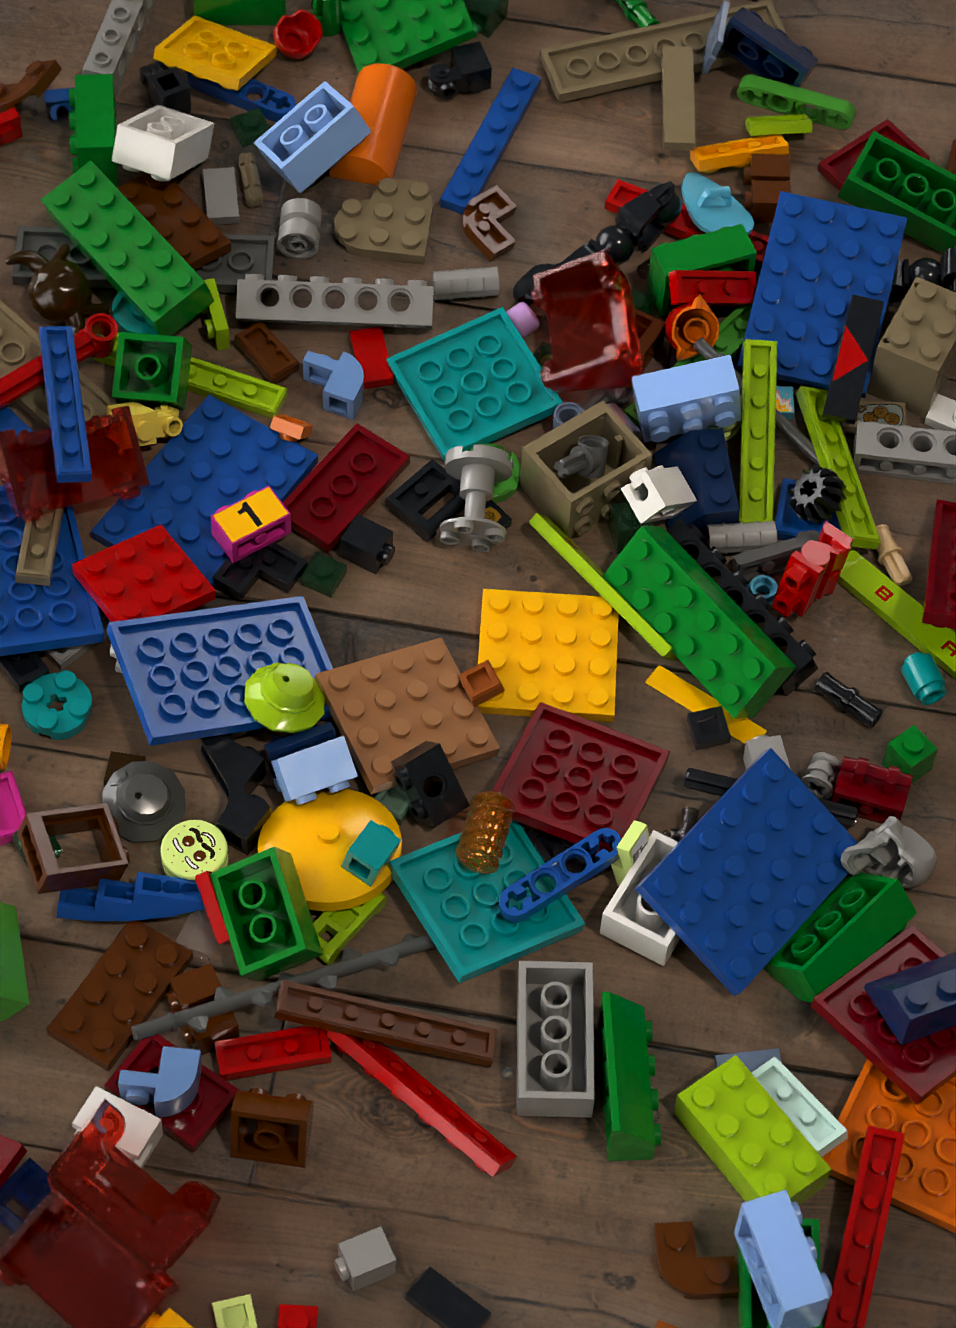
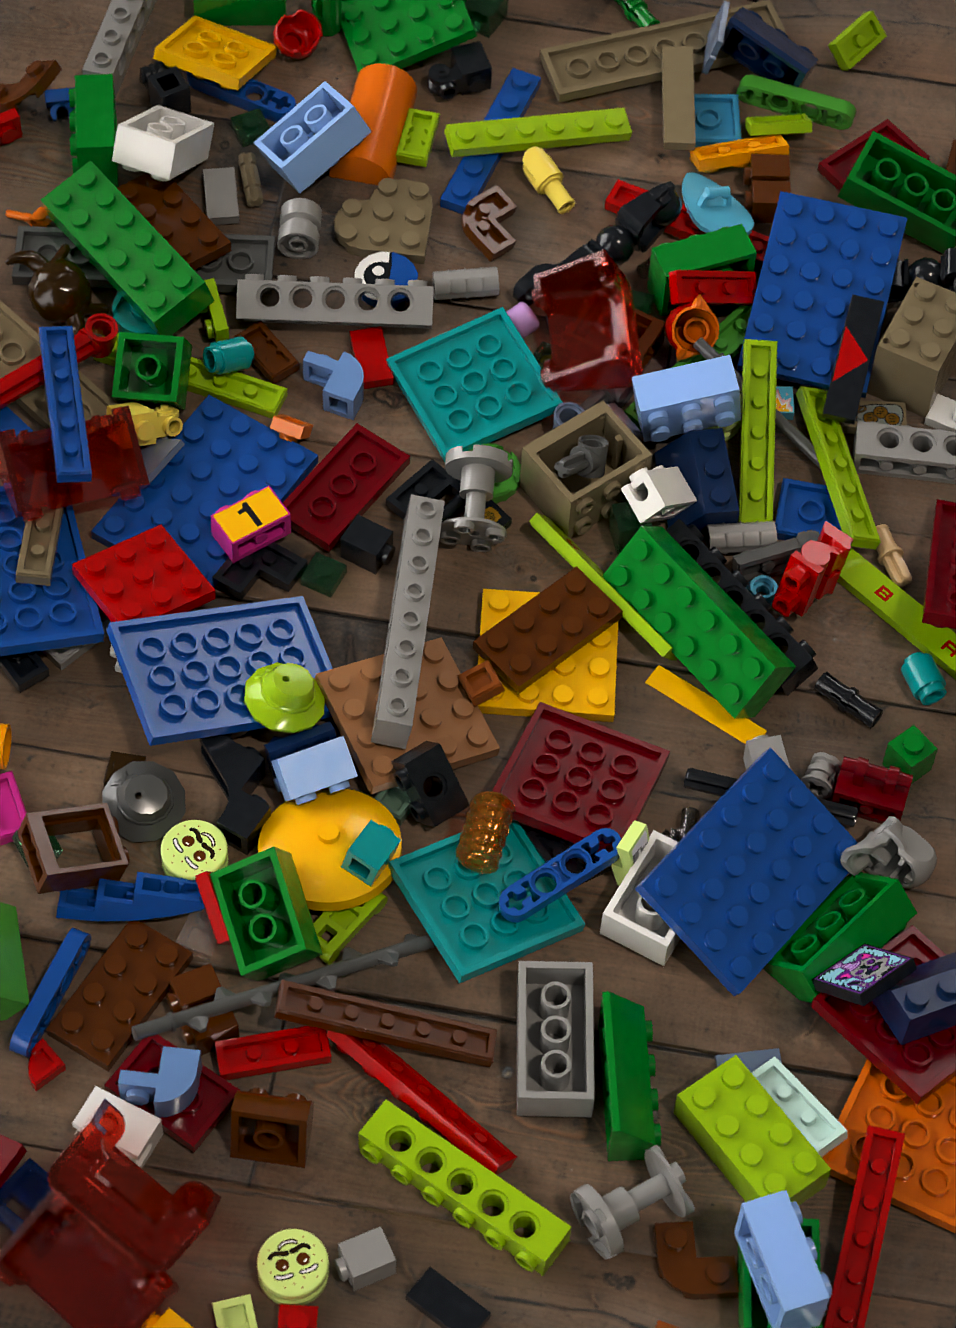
(37, 219): none -> orange hand
(44, 1065): none -> red tile
(50, 992): none -> blue beam
(52, 688): teal plate -> none
(159, 455): none -> sand blue piece
(228, 355): none -> teal brick
(293, 1267): none -> yellowish green head
(386, 266): none -> tile
(393, 1126): none -> lime brick
(408, 622): none -> light grey brick
(417, 137): none -> lime plate
(537, 131): none -> lime plate
(547, 178): none -> light yellow arm
(547, 629): none -> reddish brown plate
(620, 1208): none -> light grey piece
(708, 728): black plate -> none
(716, 118): none -> dark azure tile
(817, 495): black gear -> none
(857, 40): none -> lime plate
(864, 974): none -> tile

